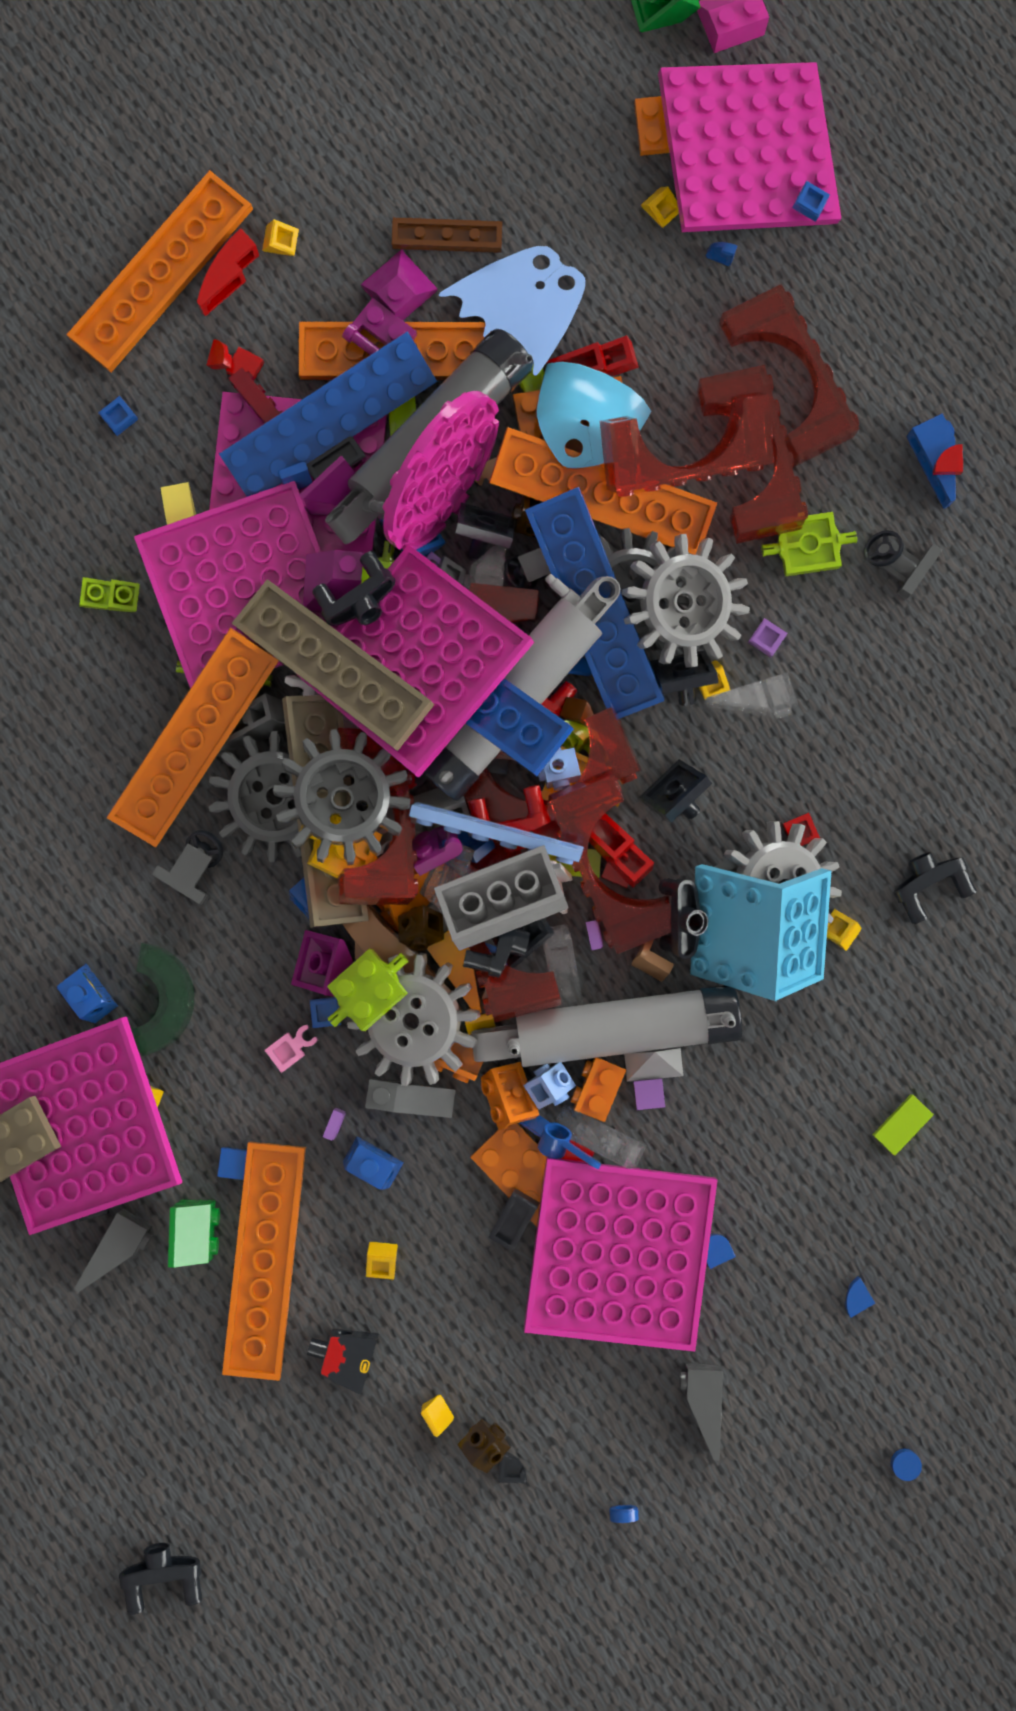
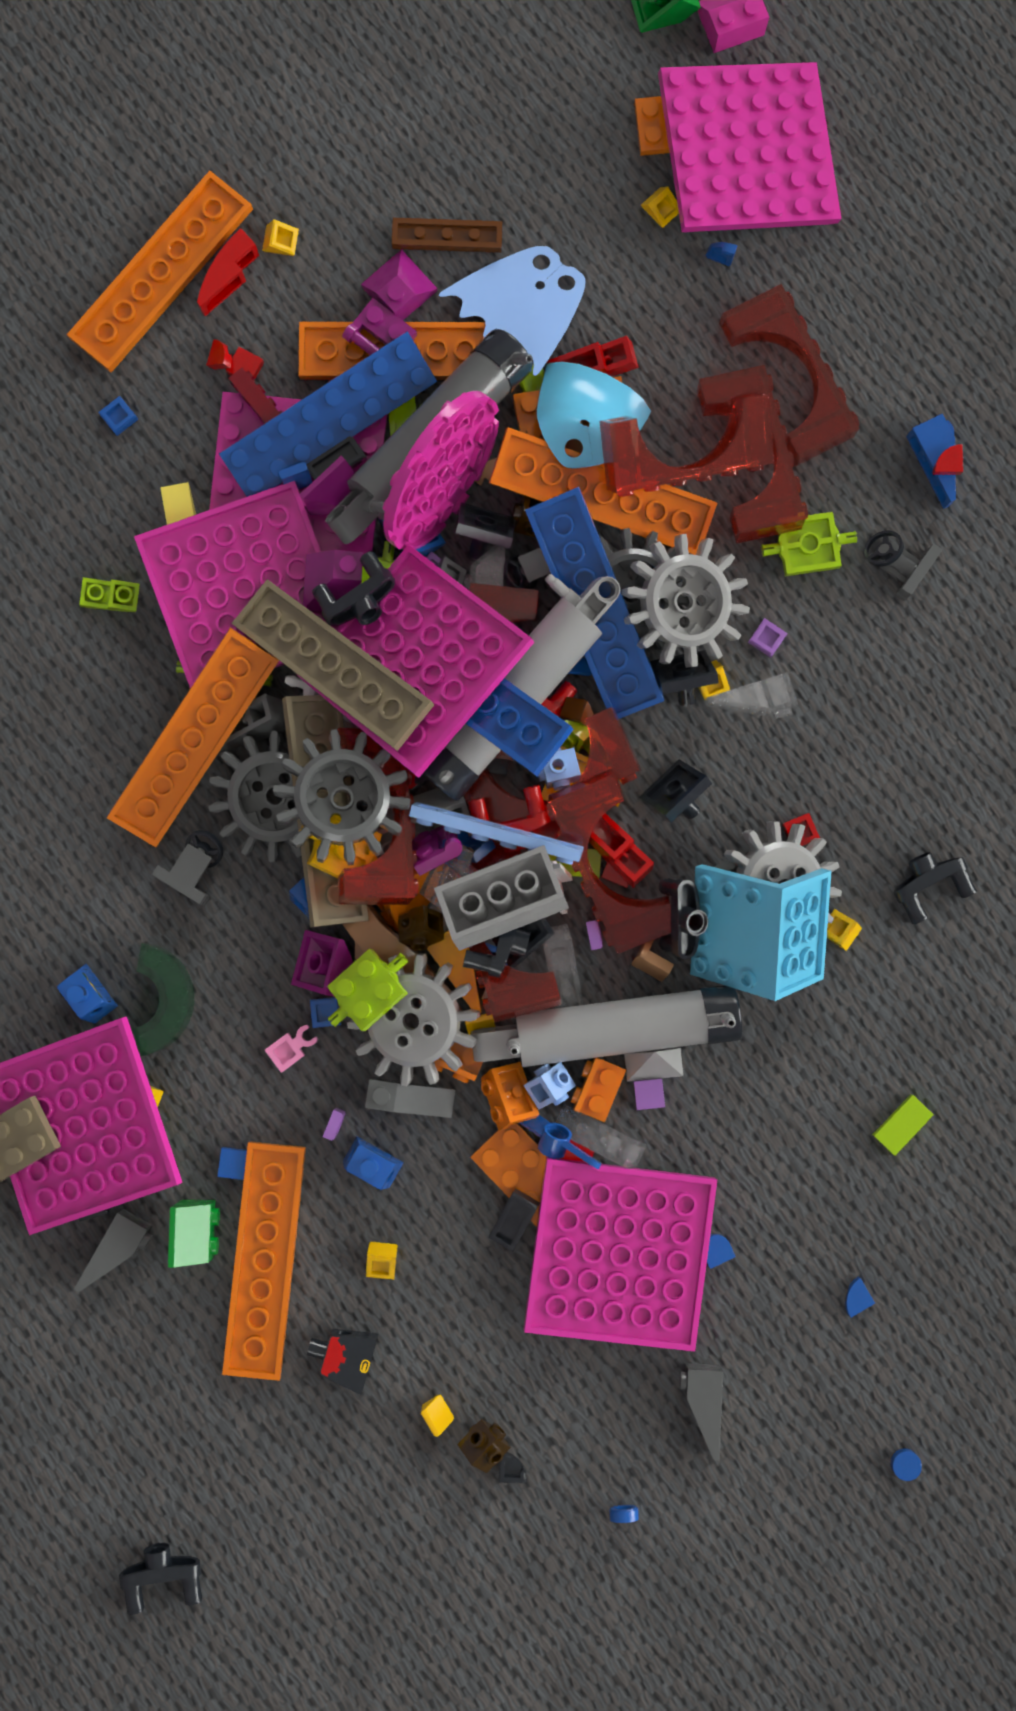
(811, 201): blue tile -> none

